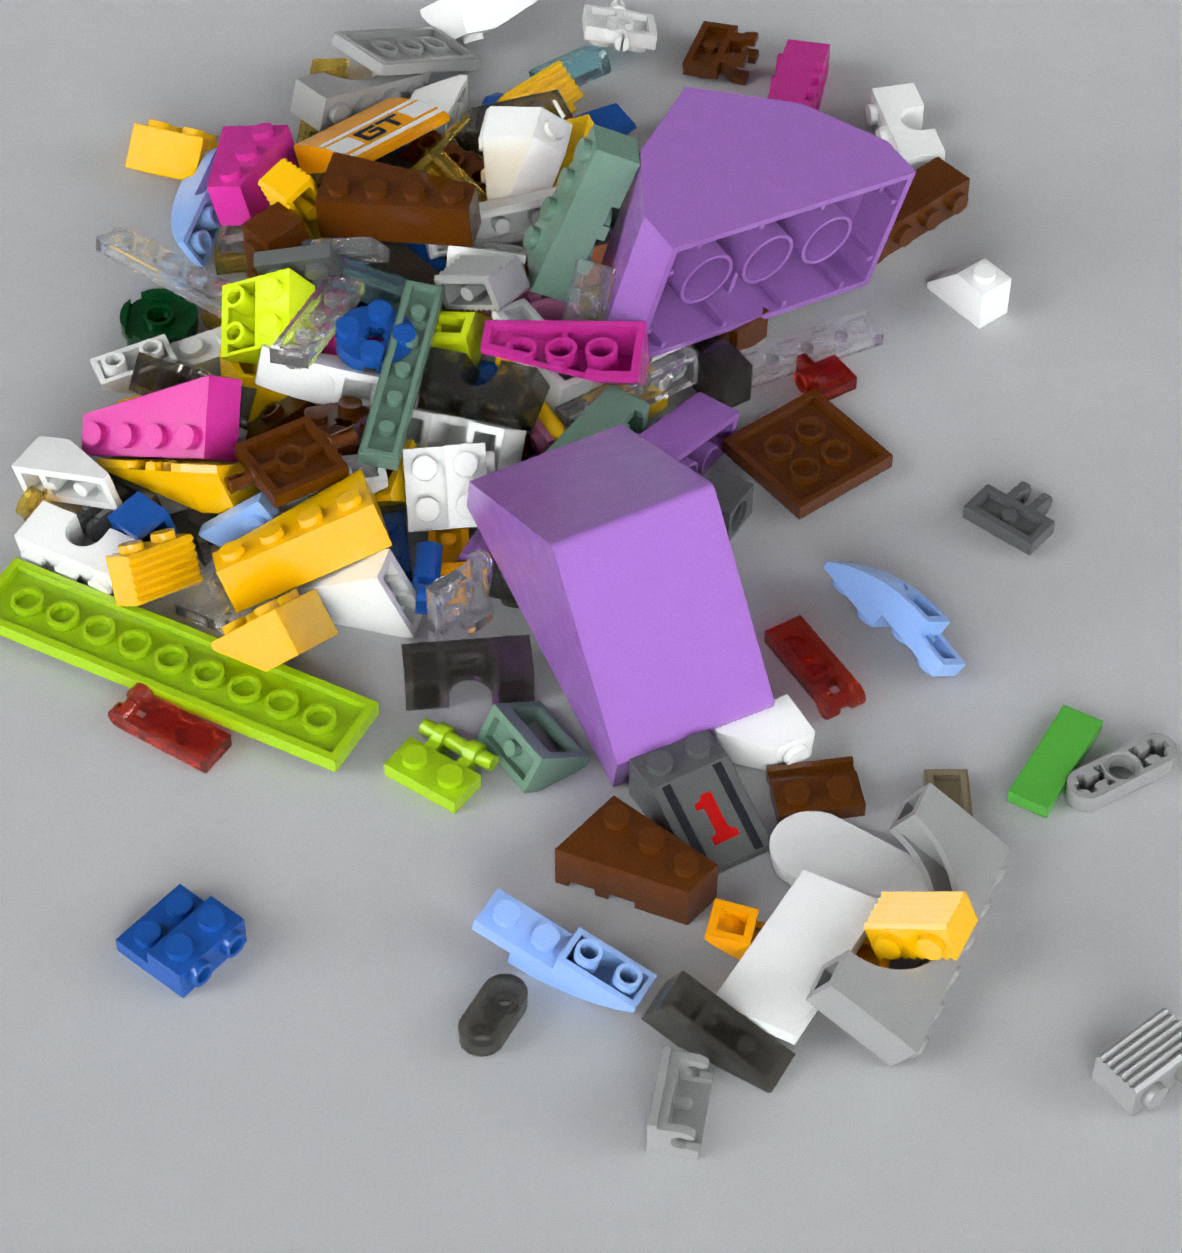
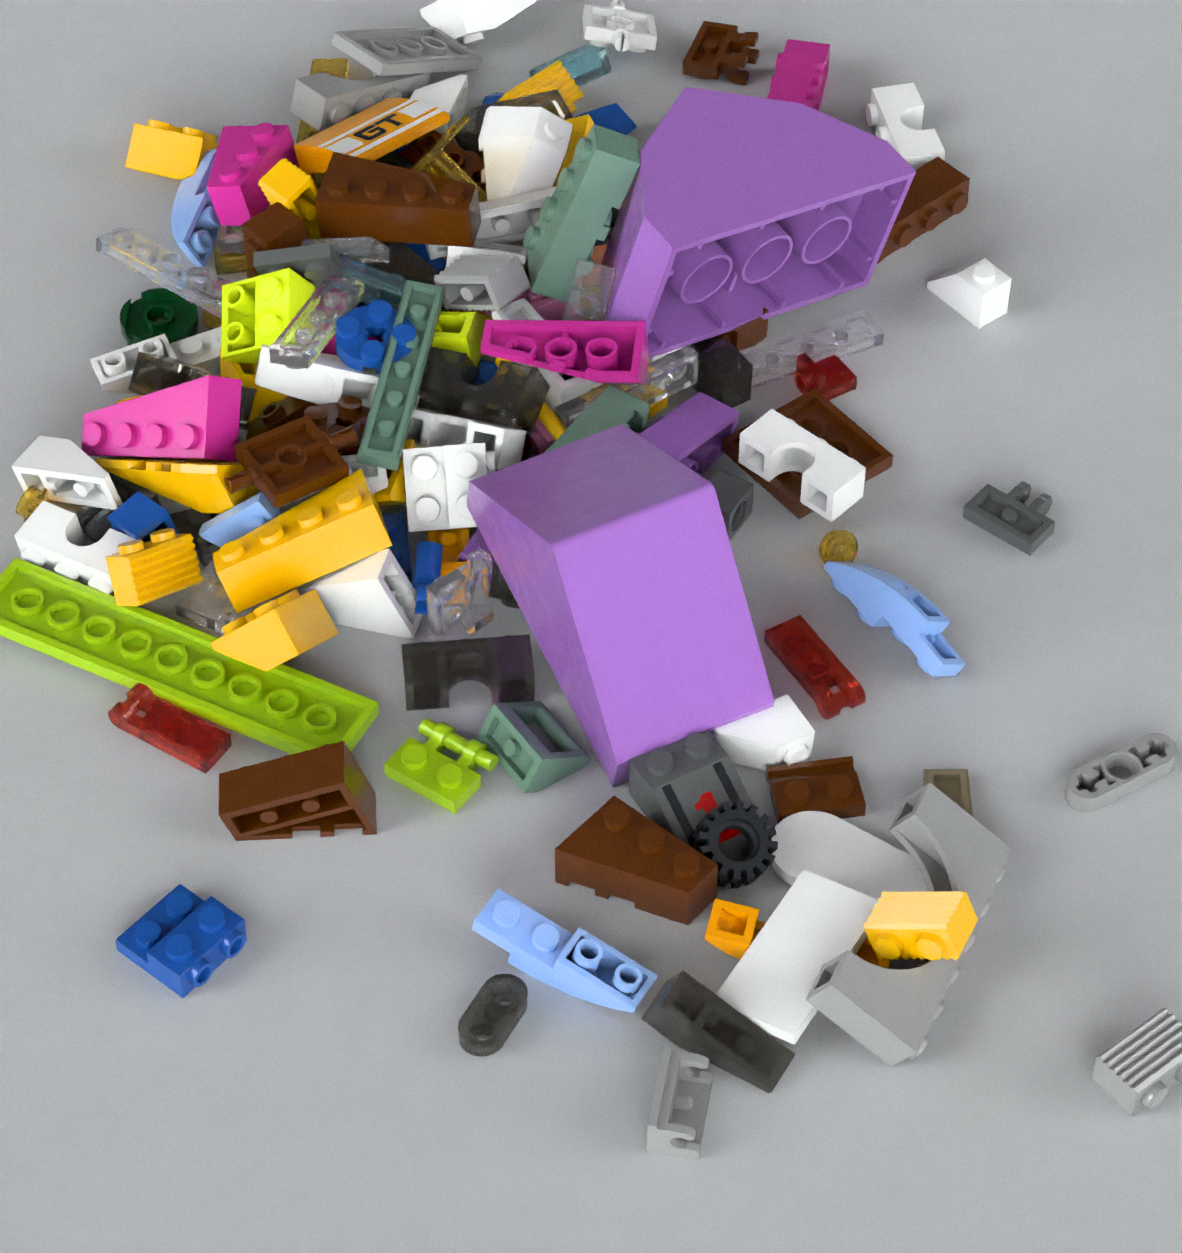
(298, 793): none -> reddish brown wedge
(754, 830): none -> black tyre
(779, 445): none -> white arch
(838, 546): none -> clear yellow plate
(1053, 760): bright green tile -> none

